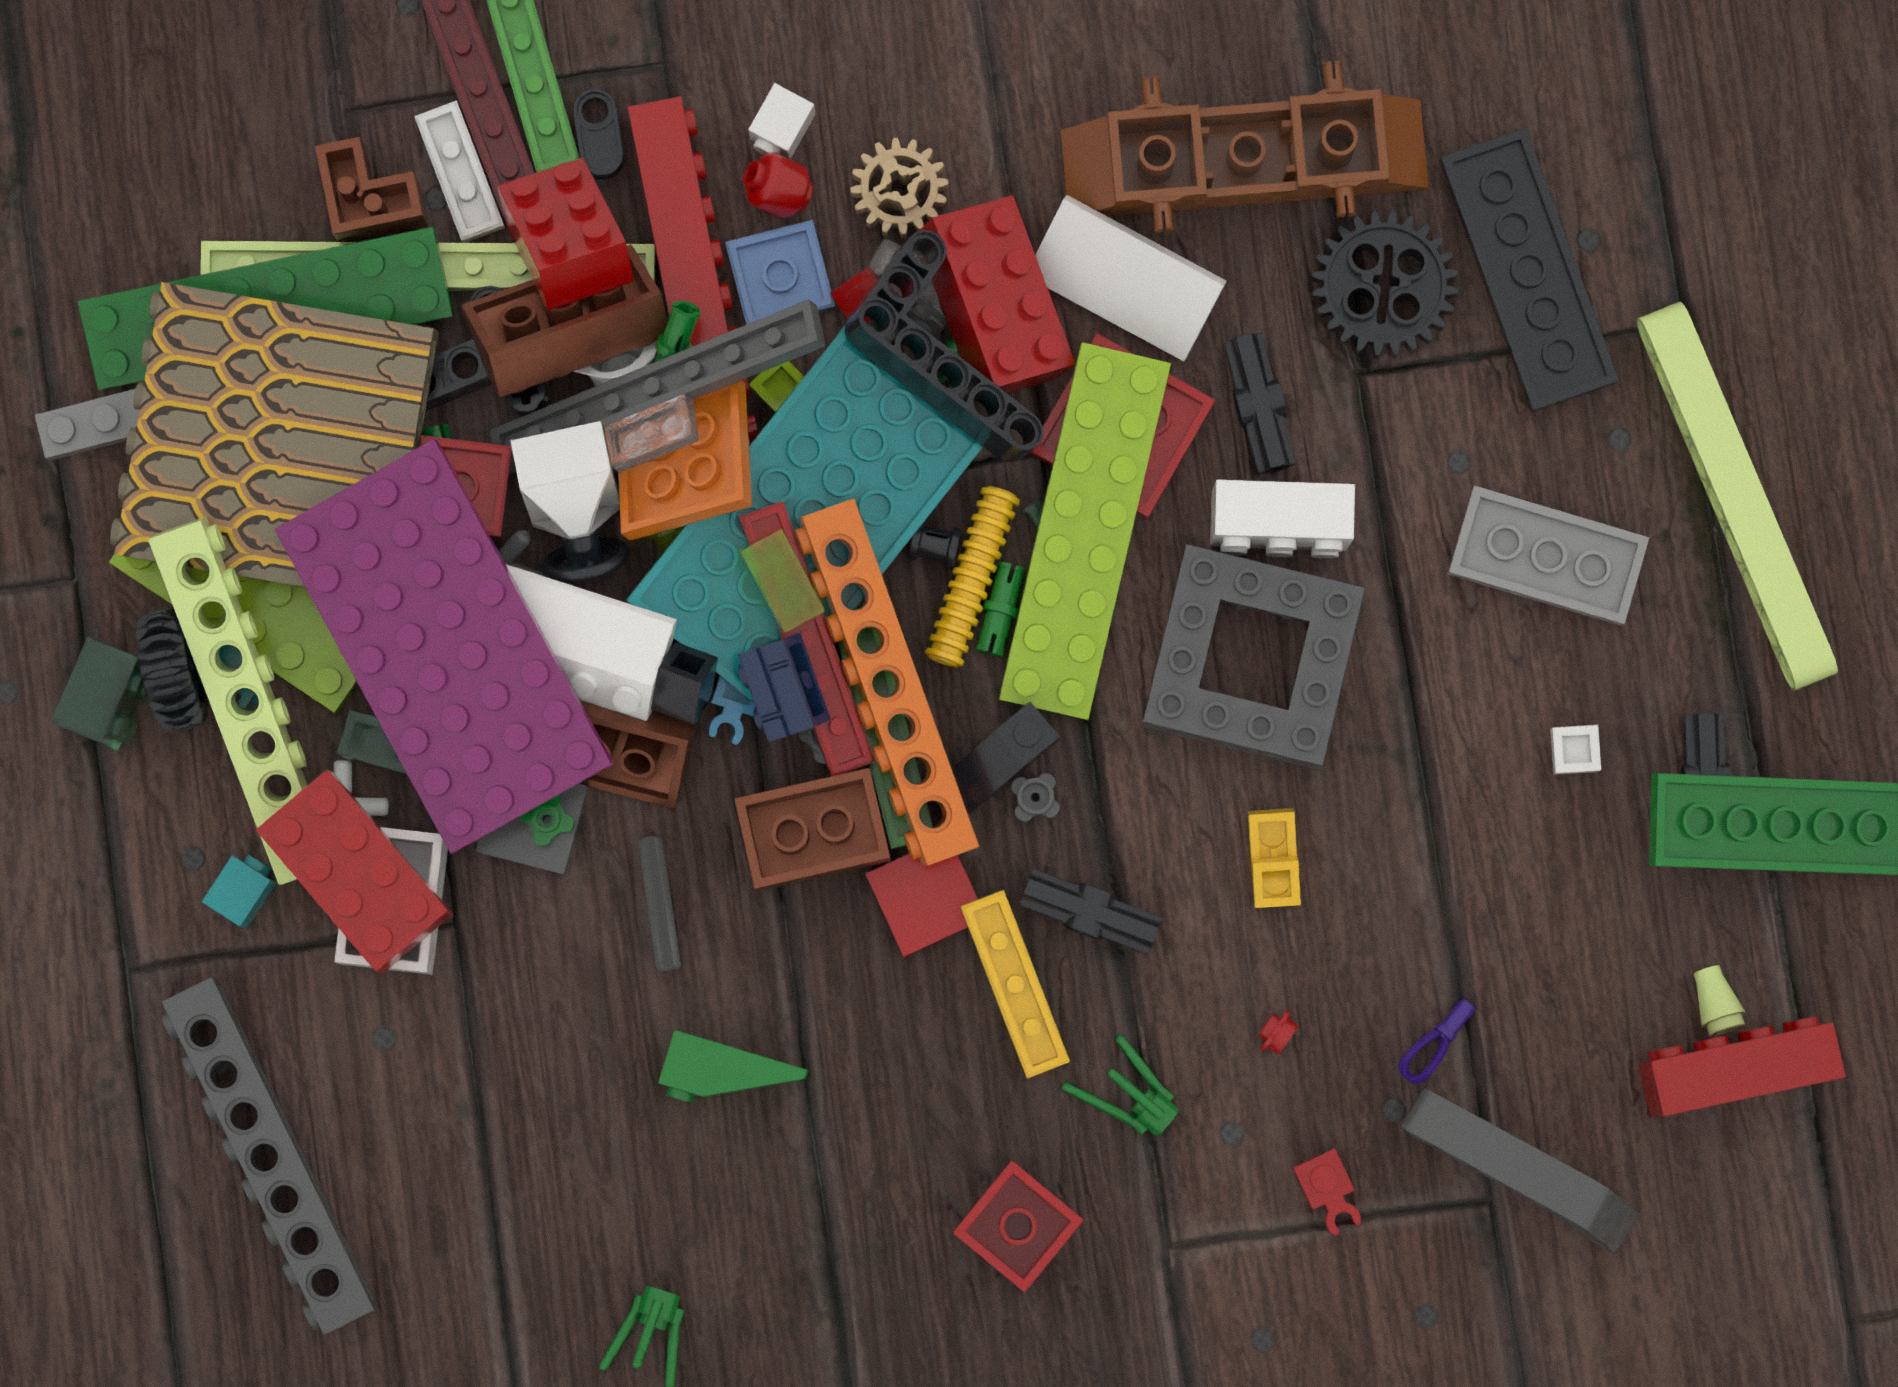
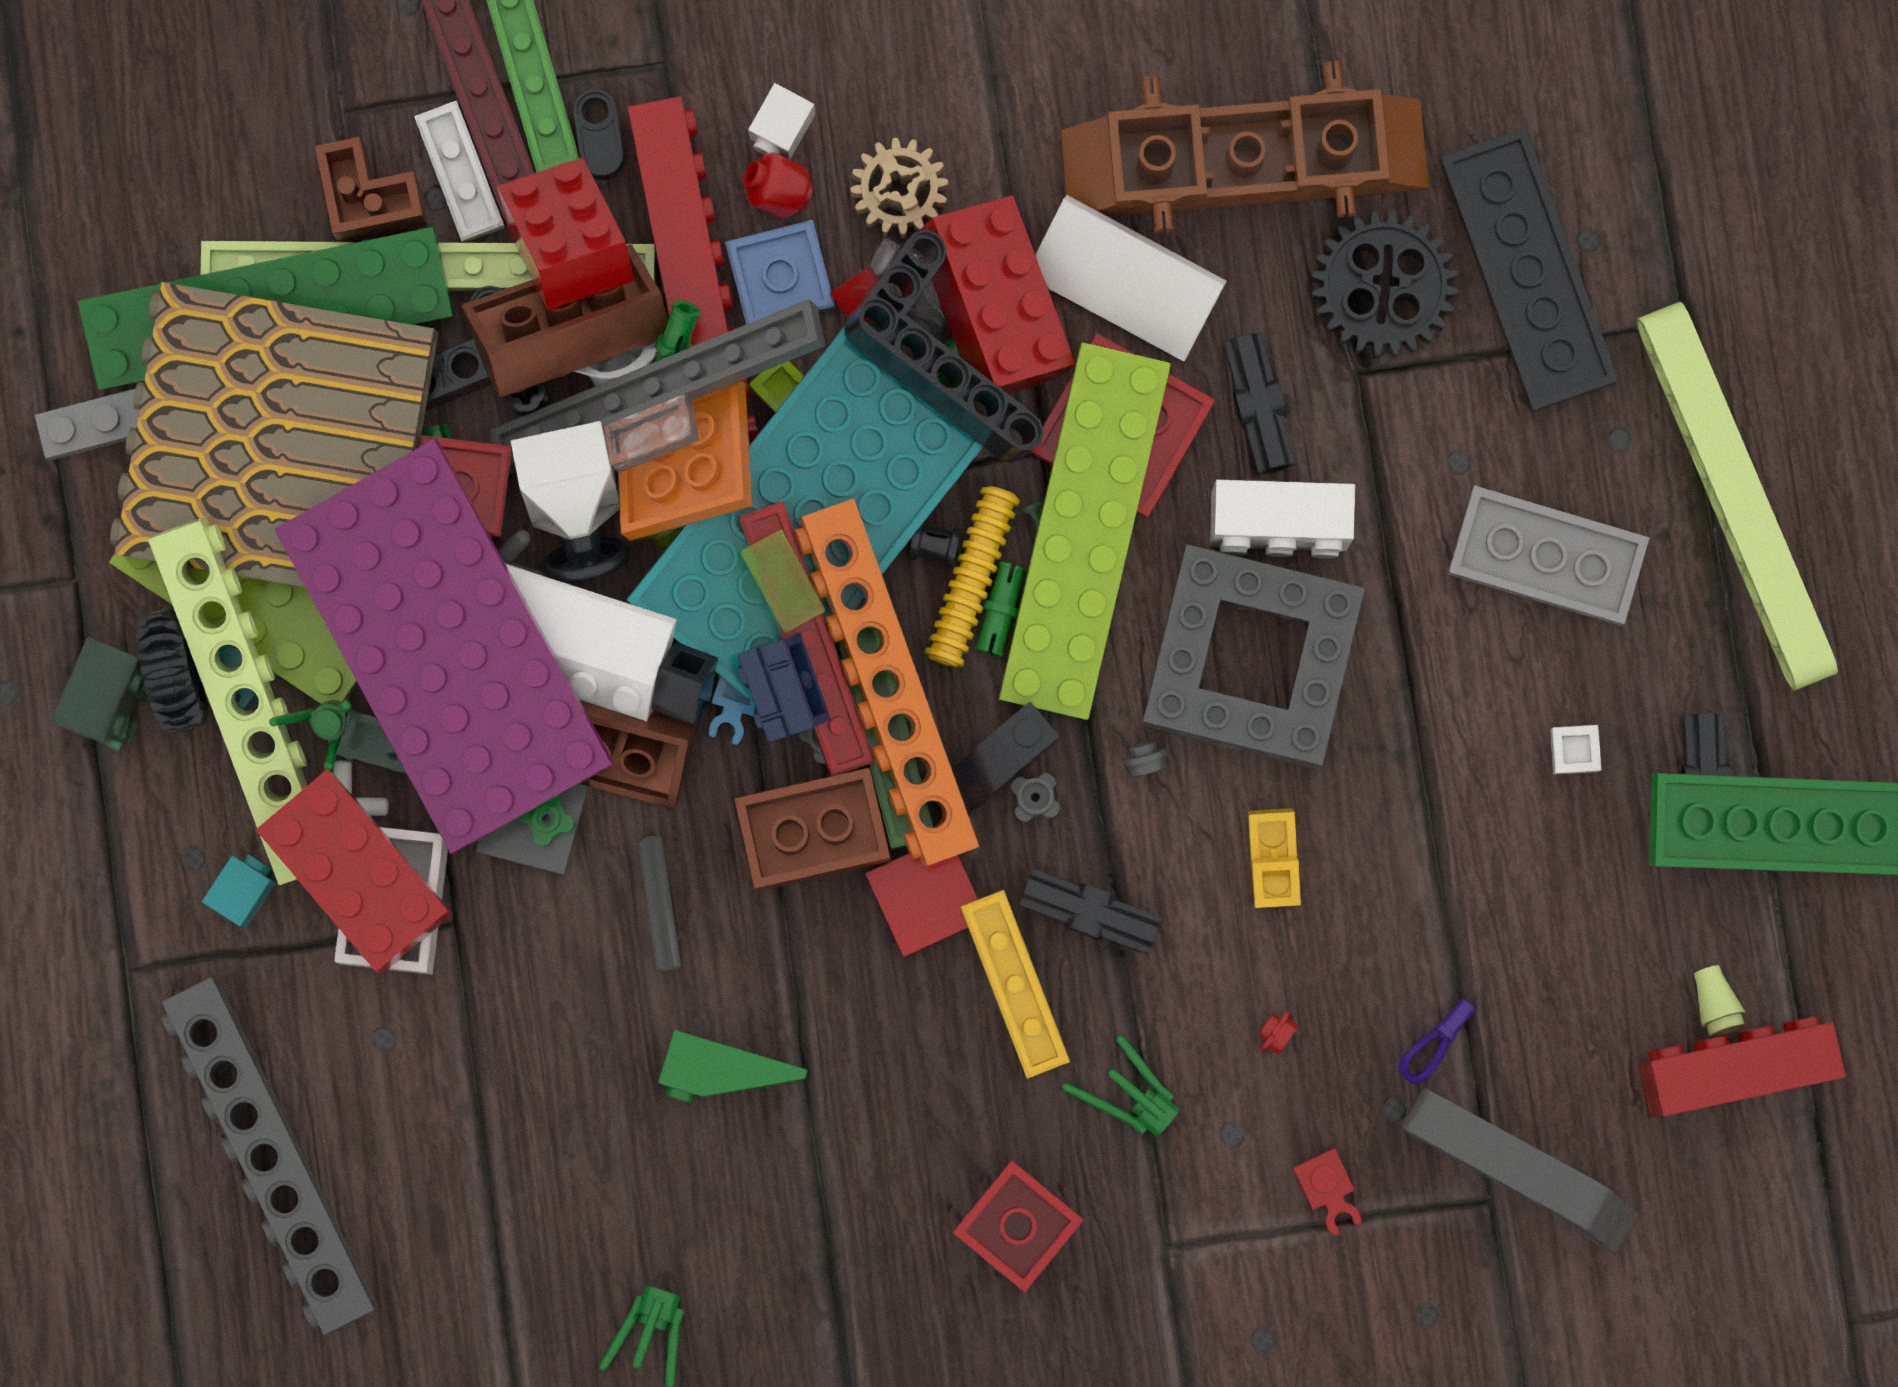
(326, 722): none -> green plant
(1145, 758): none -> dark grey plate

